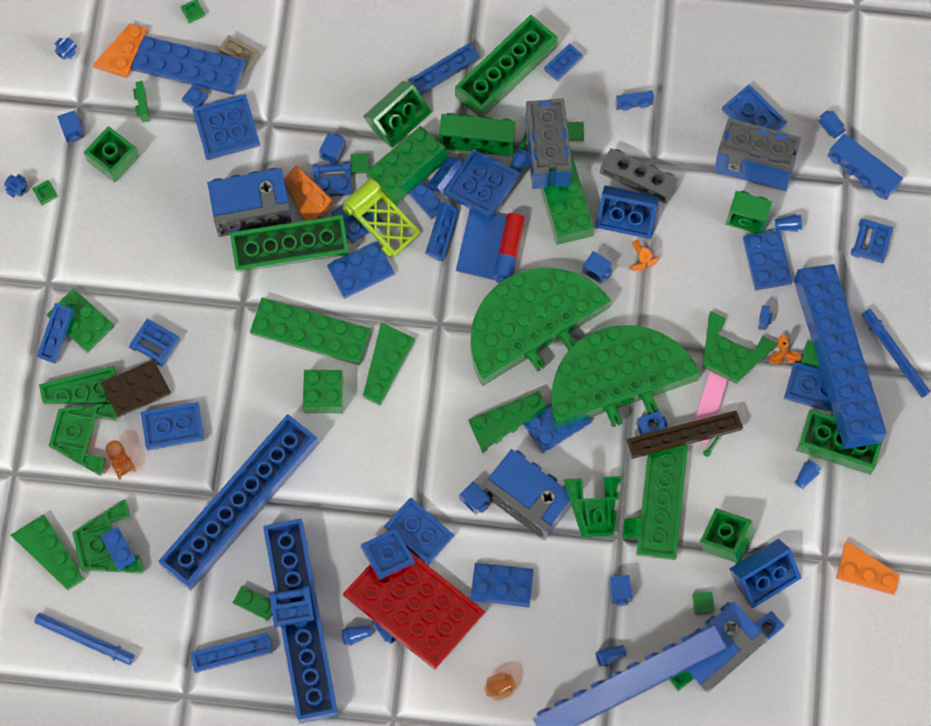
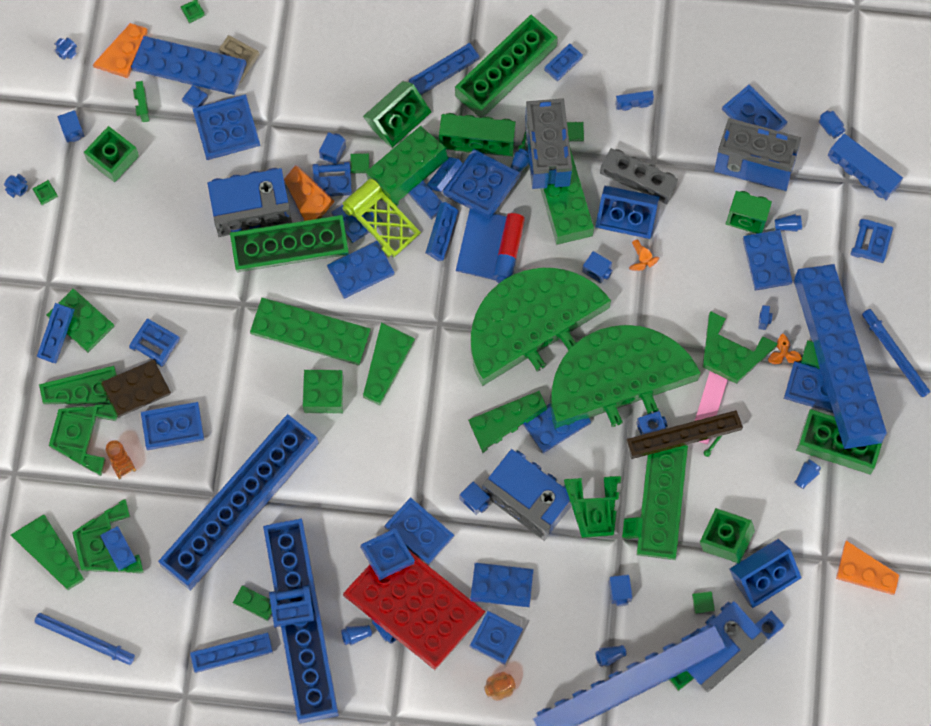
(496, 637): none -> blue plate

